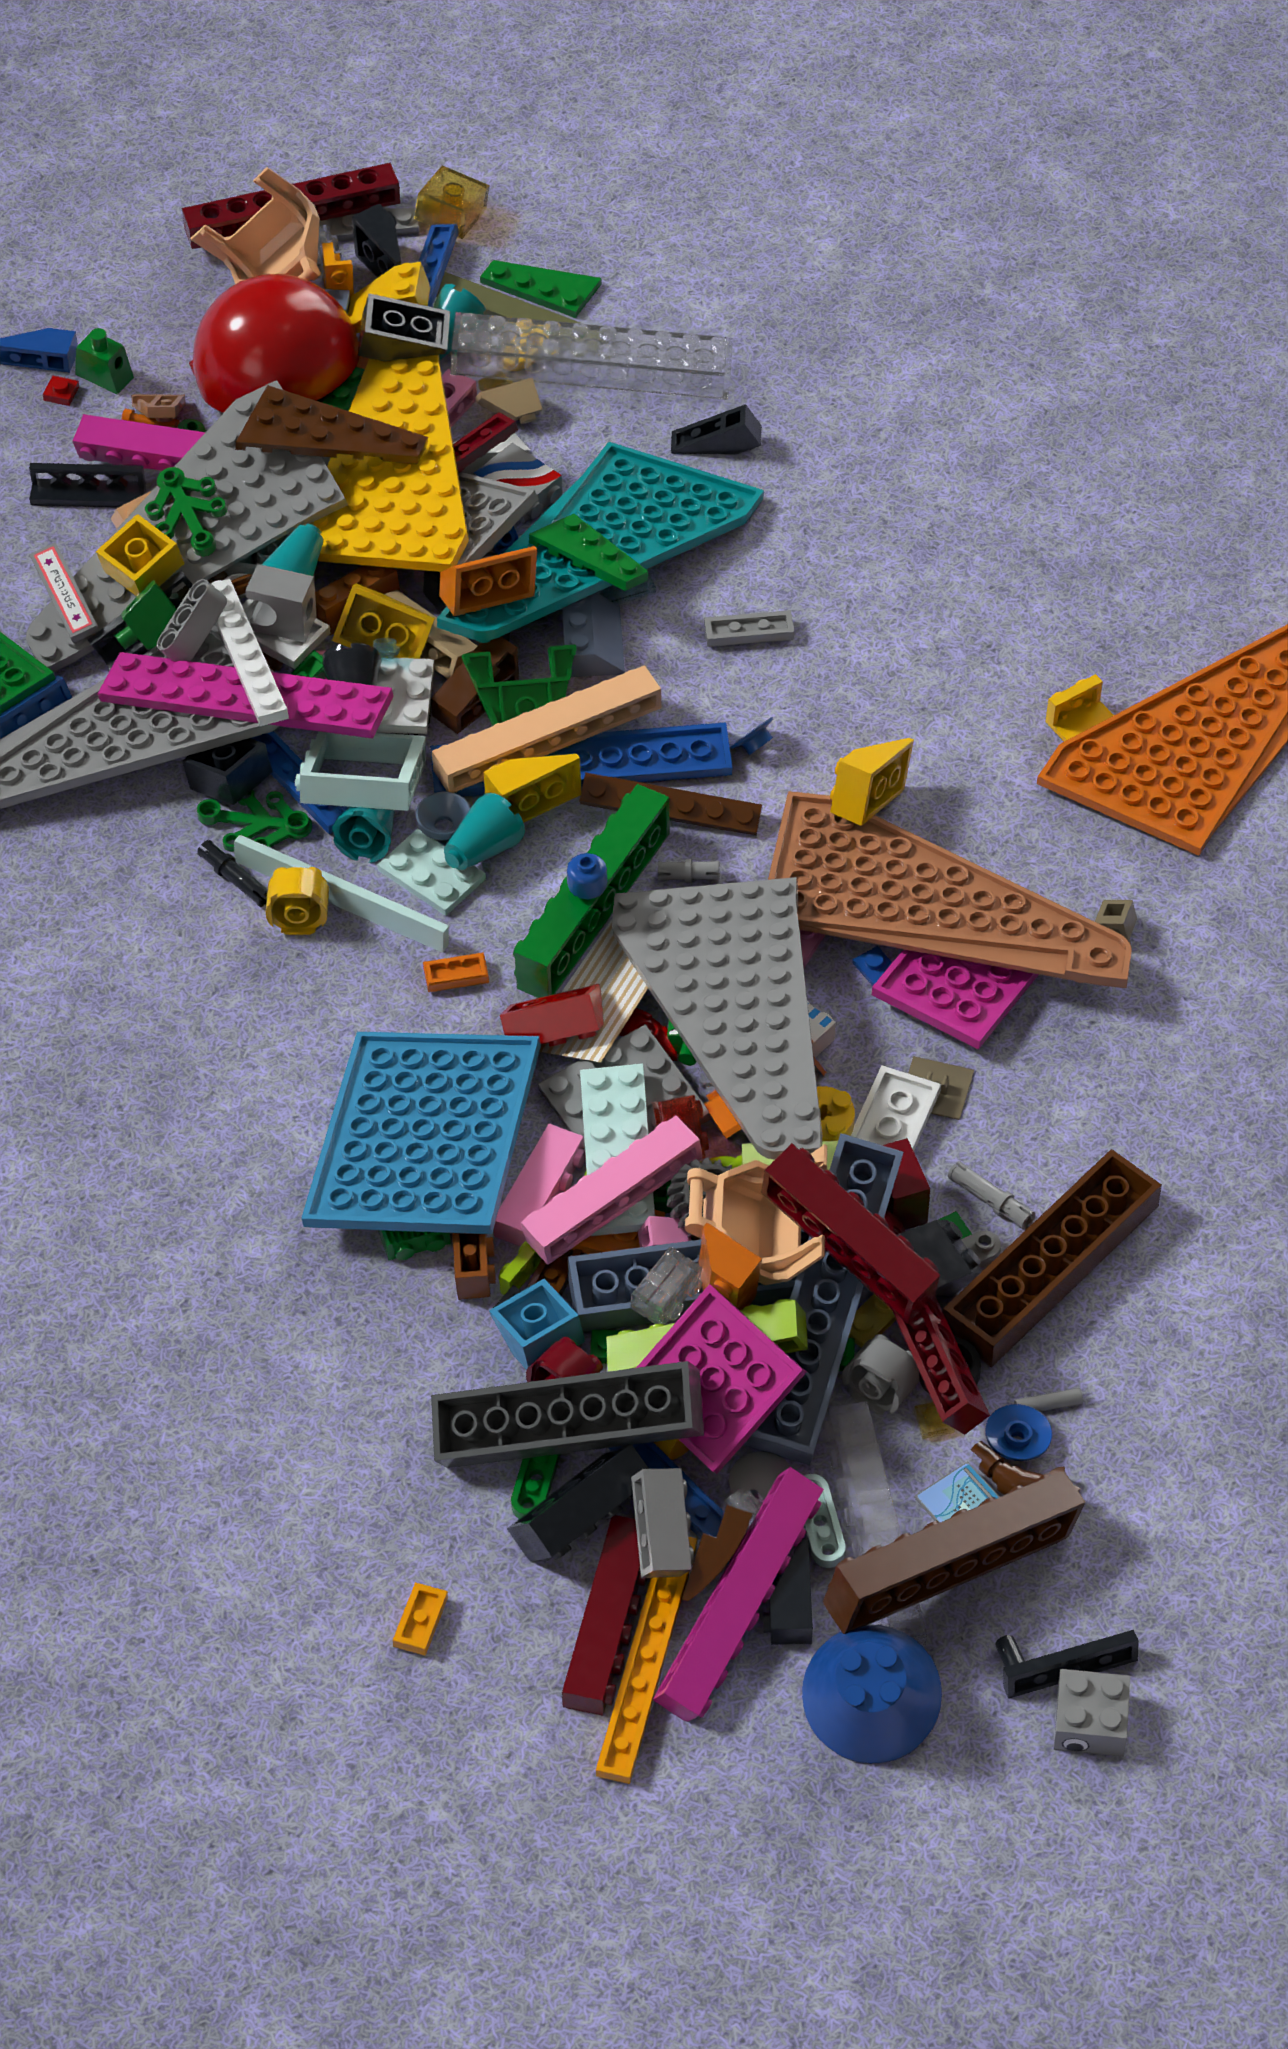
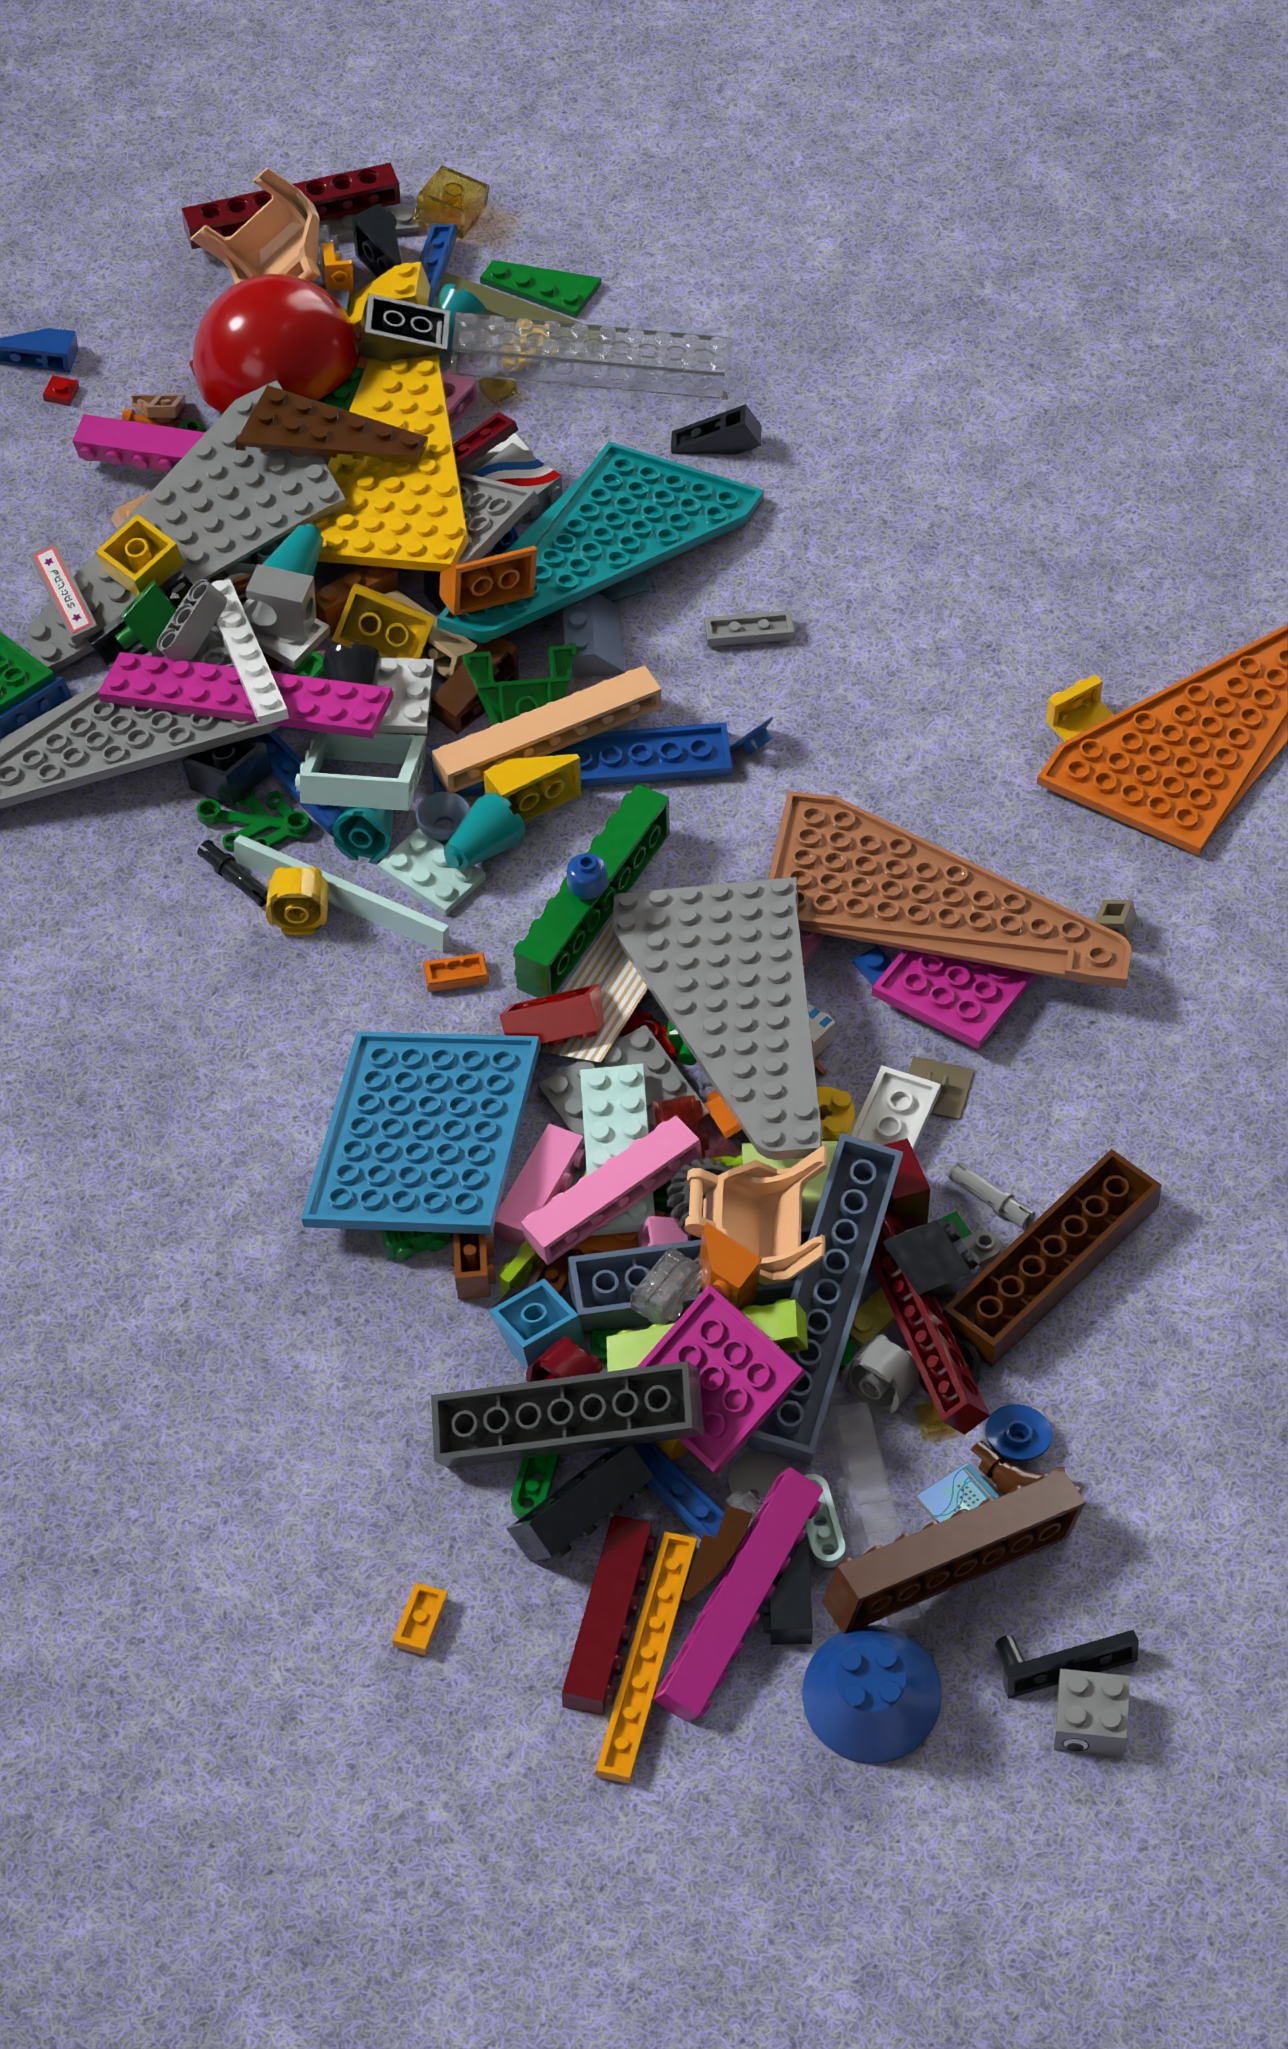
(87, 490): black fence -> none
(103, 362): green torso -> none
(185, 505): green plant -> none
(386, 647): clear light blue plate -> none
(513, 400): tan slope -> none
(590, 551): green wing -> none
(662, 1523): light grey brick -> none
(683, 805): reddish brown plate -> none
(689, 870): light grey pin -> none
(851, 1232): dark red brick -> none
(870, 779): yellow slope -> none
(1053, 1400): light grey piece -> none

